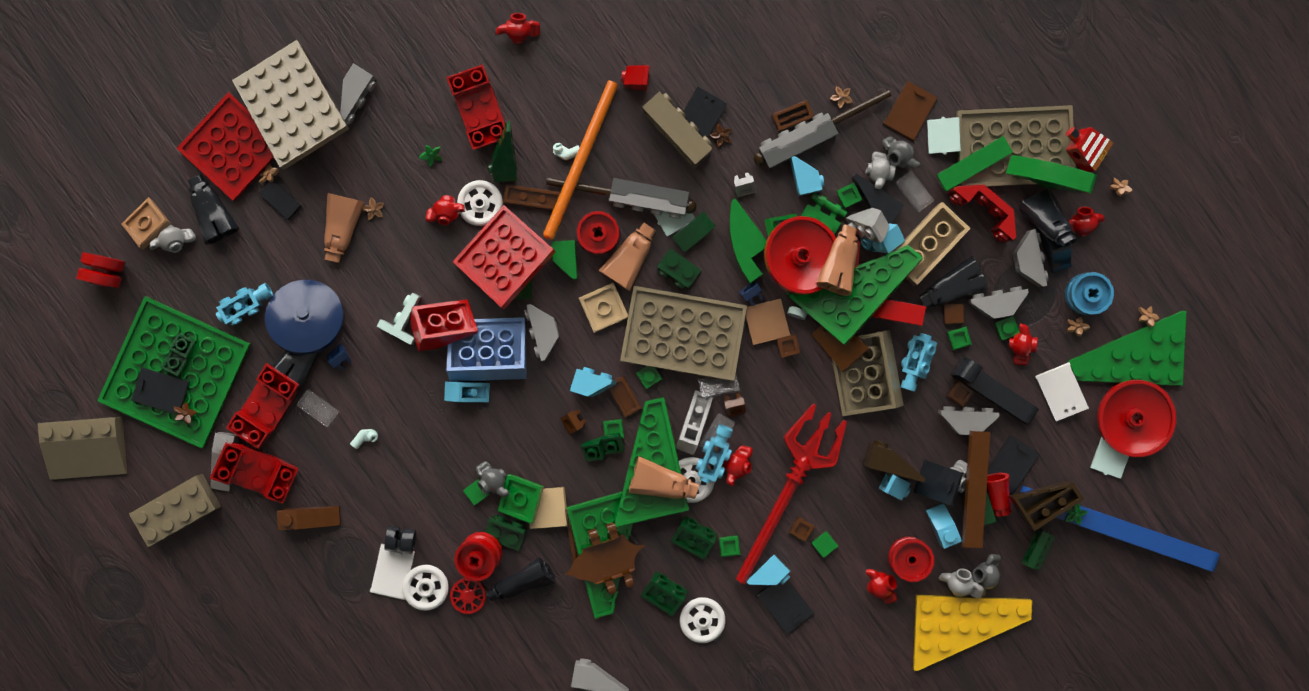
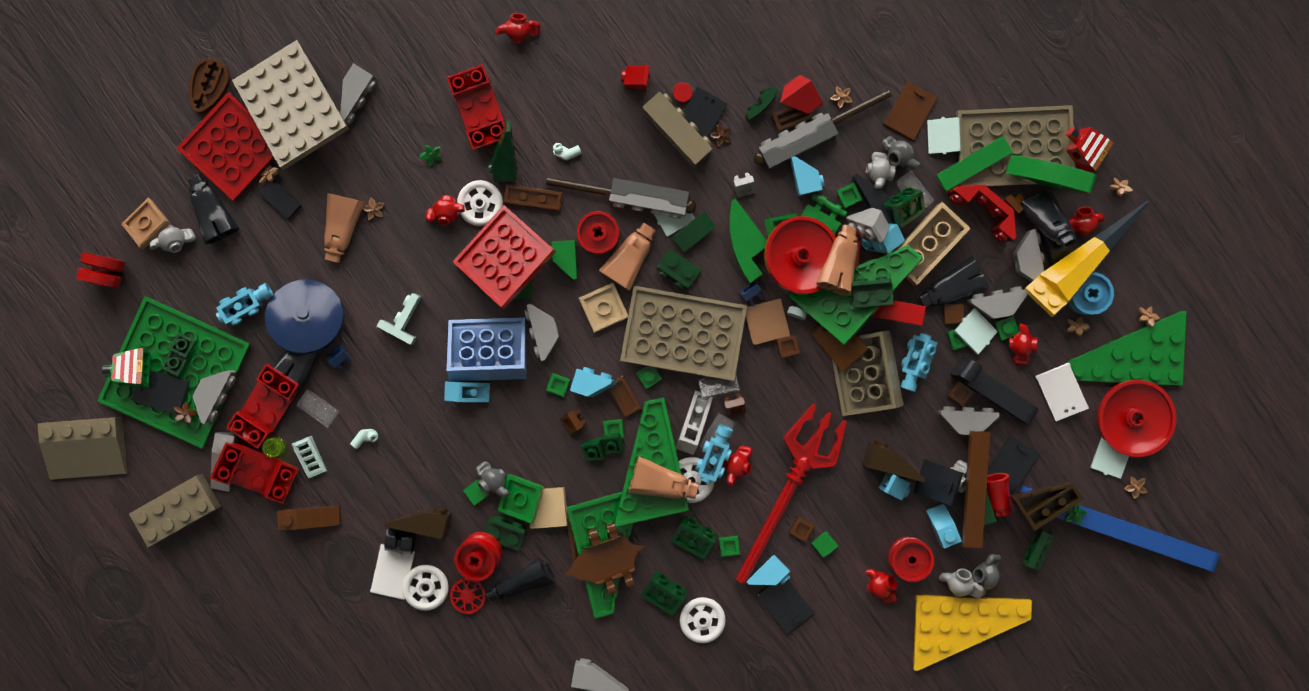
(130, 368): none -> torso
(199, 78): none -> reddish brown piece
(211, 394): none -> light grey slope
(277, 444): none -> clear neon green wheel
(303, 460): none -> light aqua slope
(429, 522): none -> dark brown slope
(441, 323): red slope -> none
(558, 384): none -> green tile
(580, 160): orange piece -> none
(682, 92): none -> red tile
(765, 99): none -> dark green slope
(801, 95): none -> red slope
(873, 293): none -> dark green bracket
(906, 205): none -> dark green bracket
(975, 331): none -> light aqua piece
(1014, 202): none -> reddish brown tile
(1062, 280): none -> yellow plate
(1136, 487): none -> medium nougat plant

